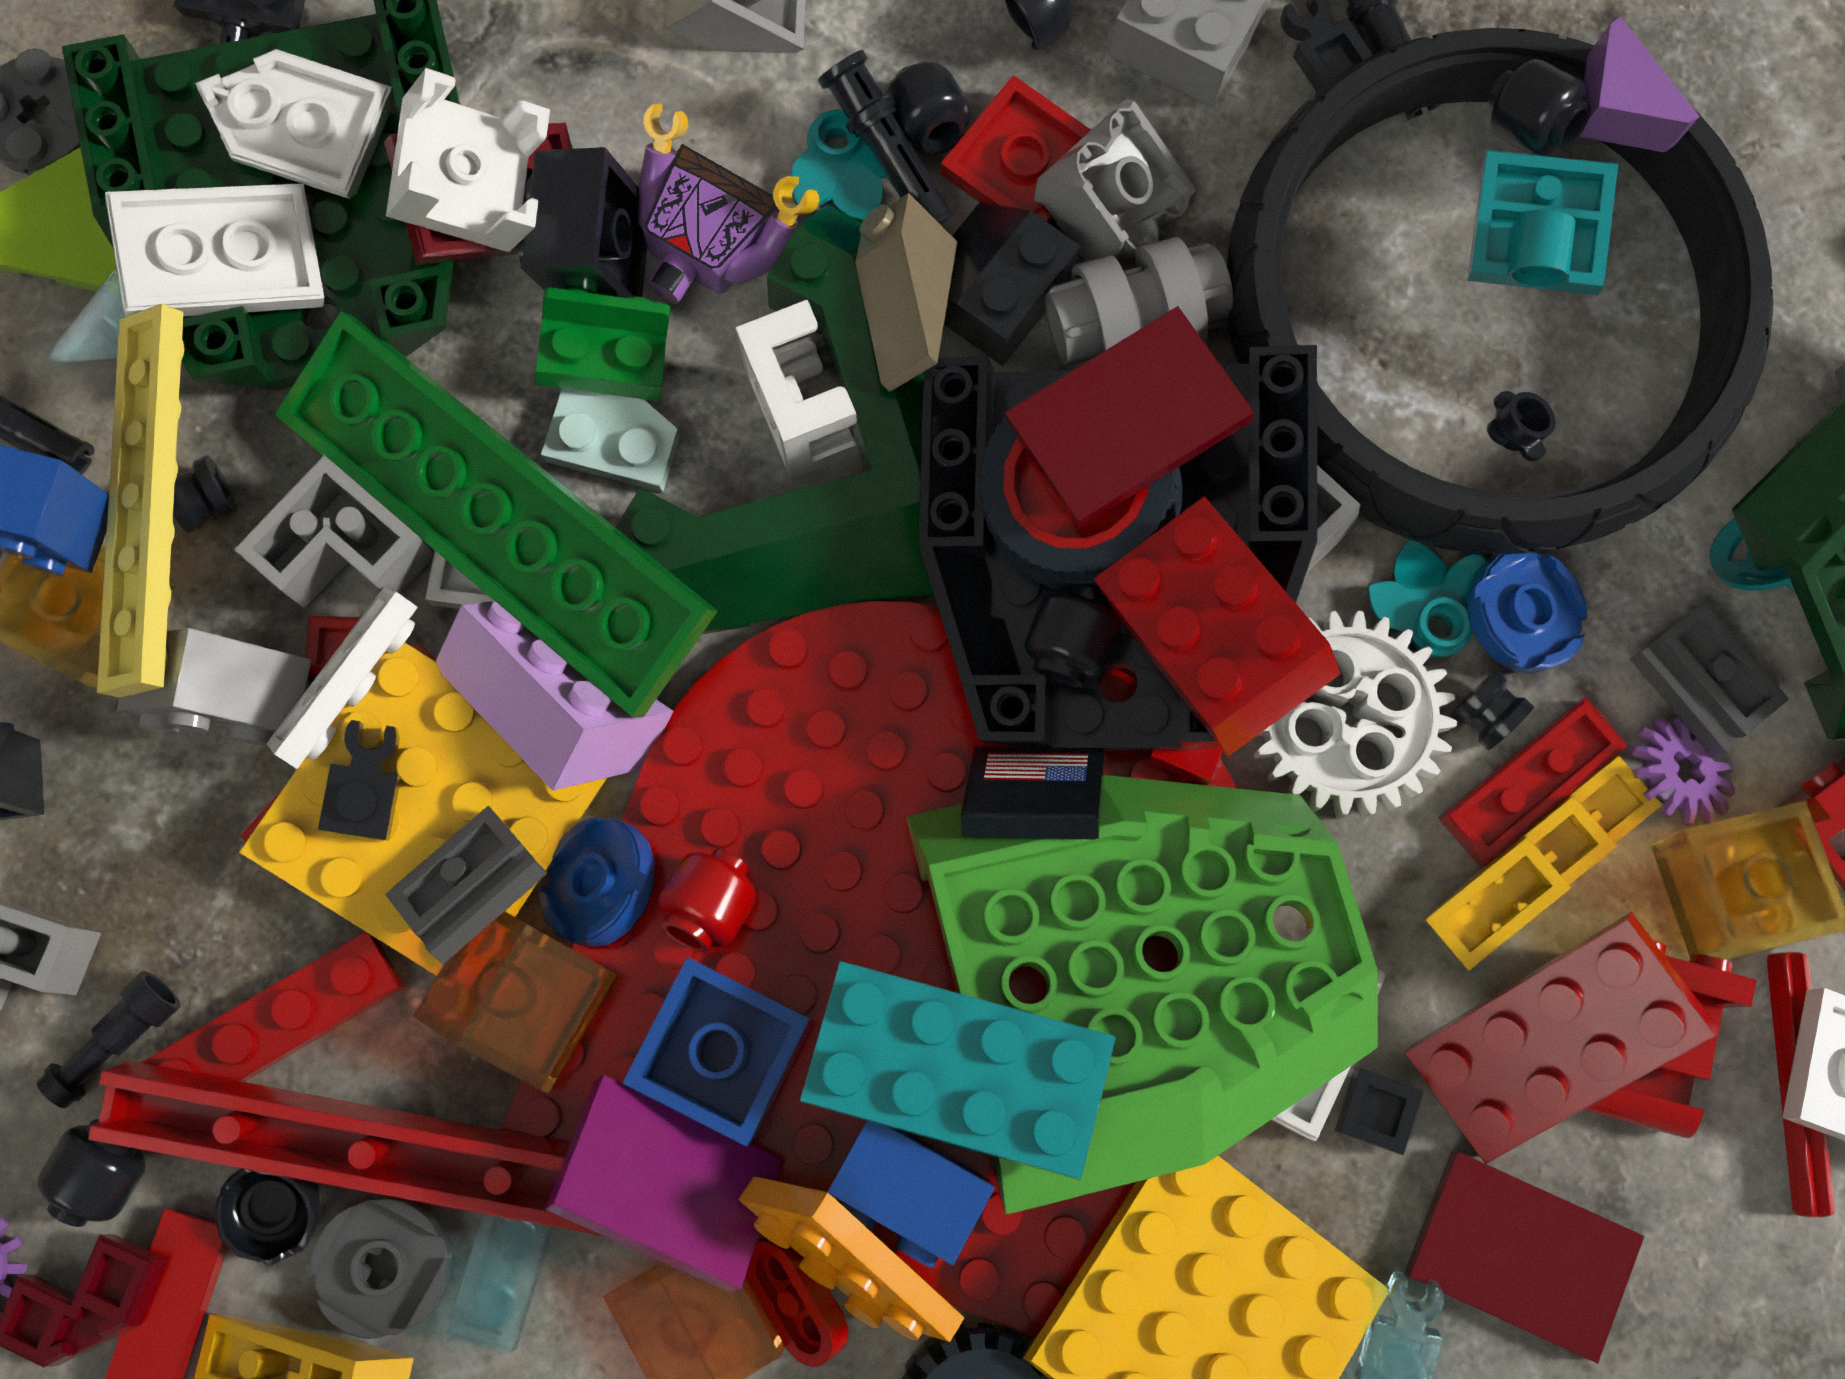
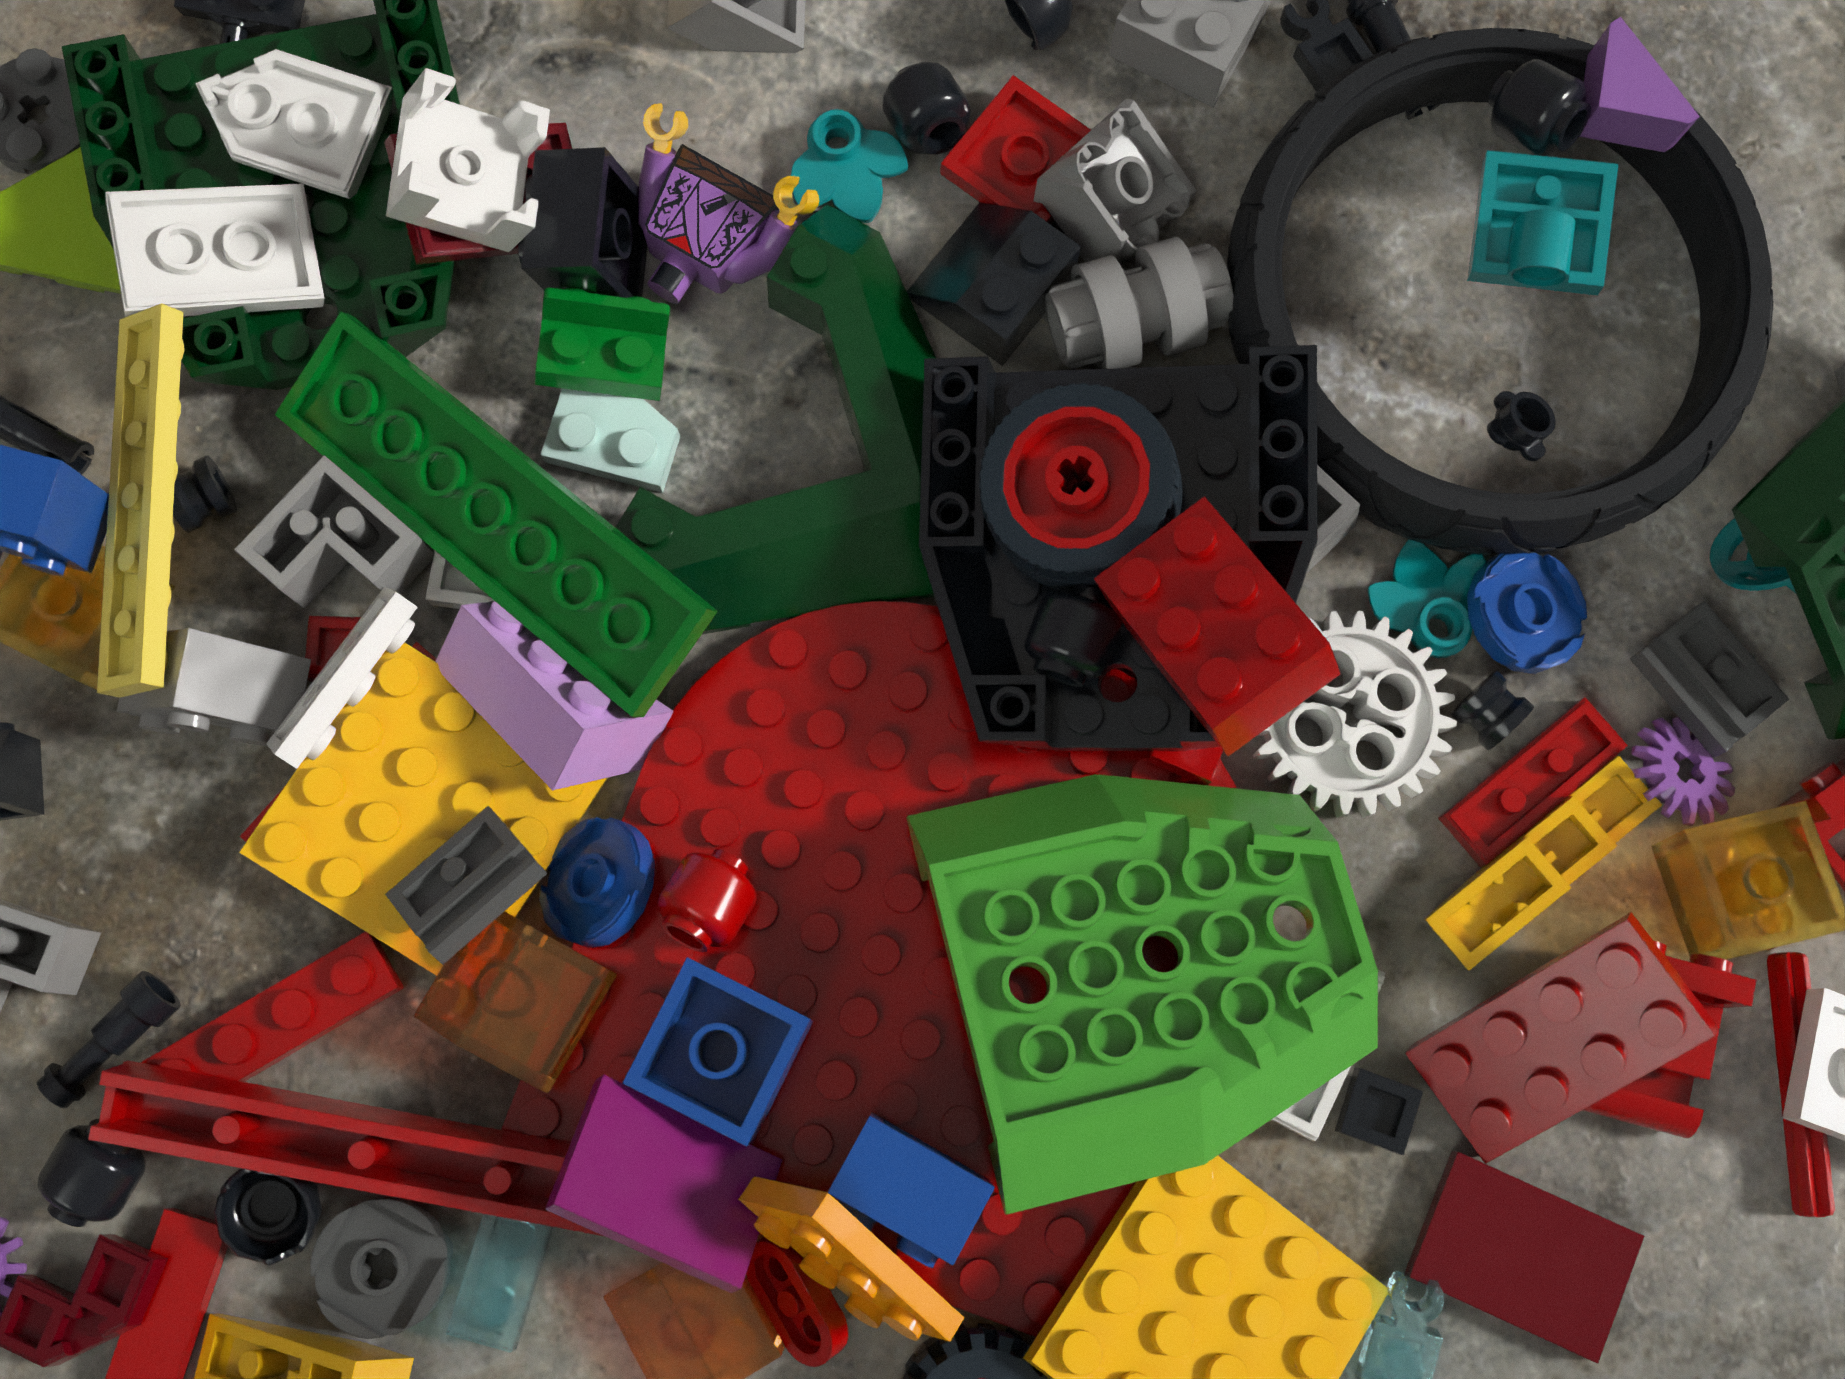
(95, 329): clear light blue tile -> none
(362, 797): black plate -> none
(806, 431): white panel -> none
(872, 118): black pin -> none
(905, 287): dark tan slope -> none
(959, 1070): teal plate -> none
(1034, 793): black tile -> none
(1129, 416): dark red tile -> none

